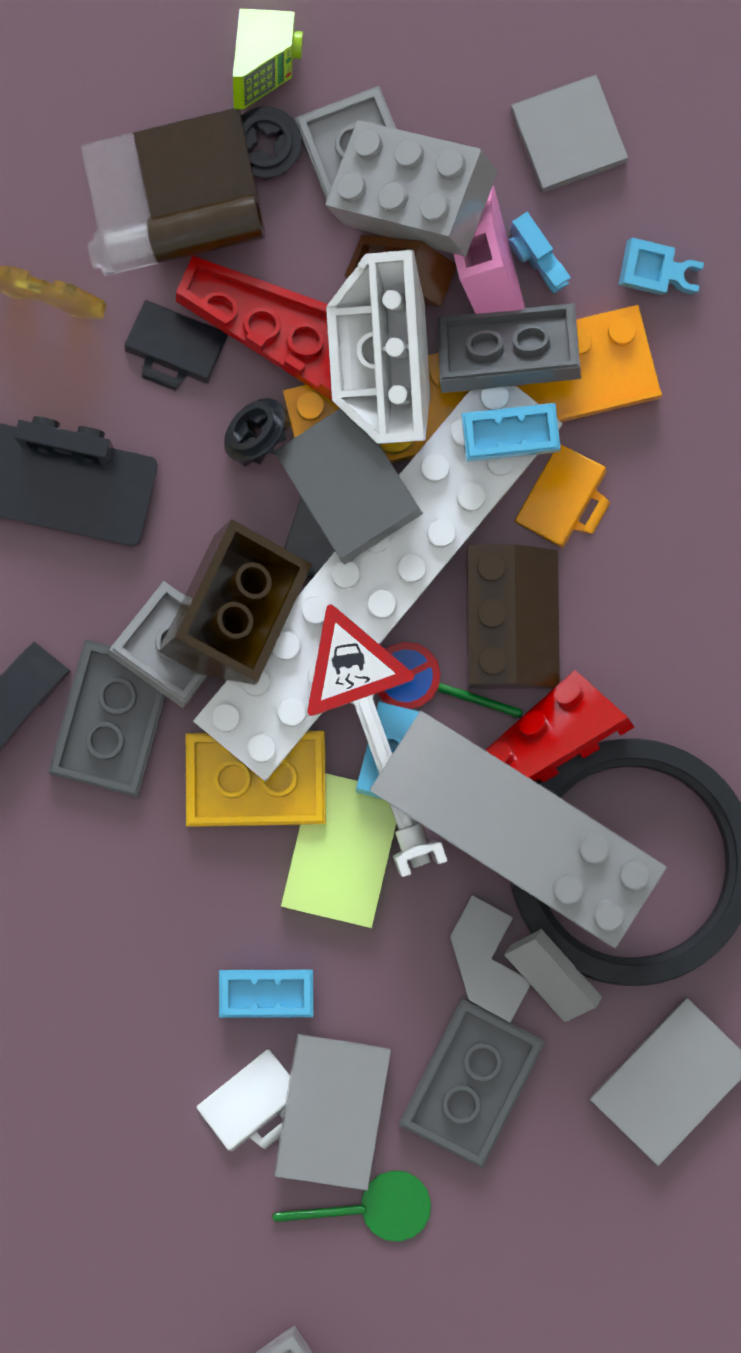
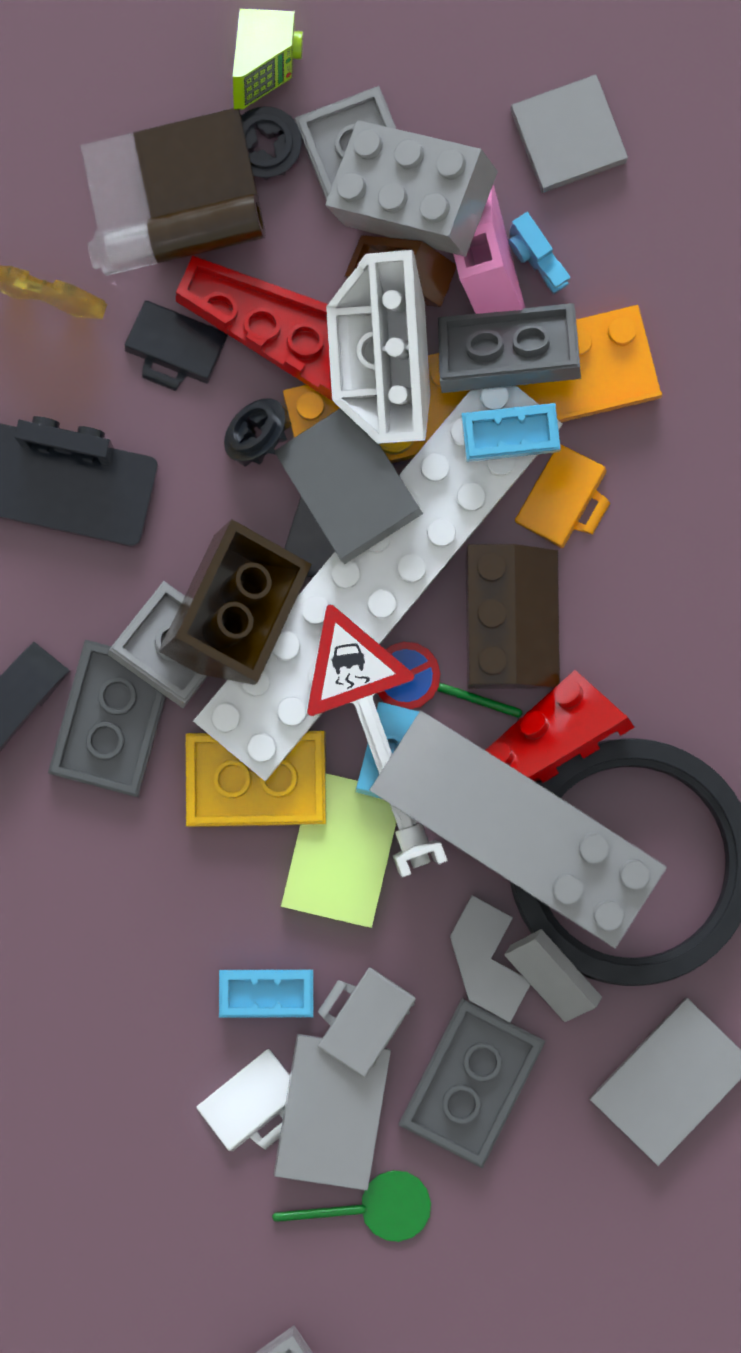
(365, 1020): none -> light grey piece
(651, 268): medium azure plate -> none

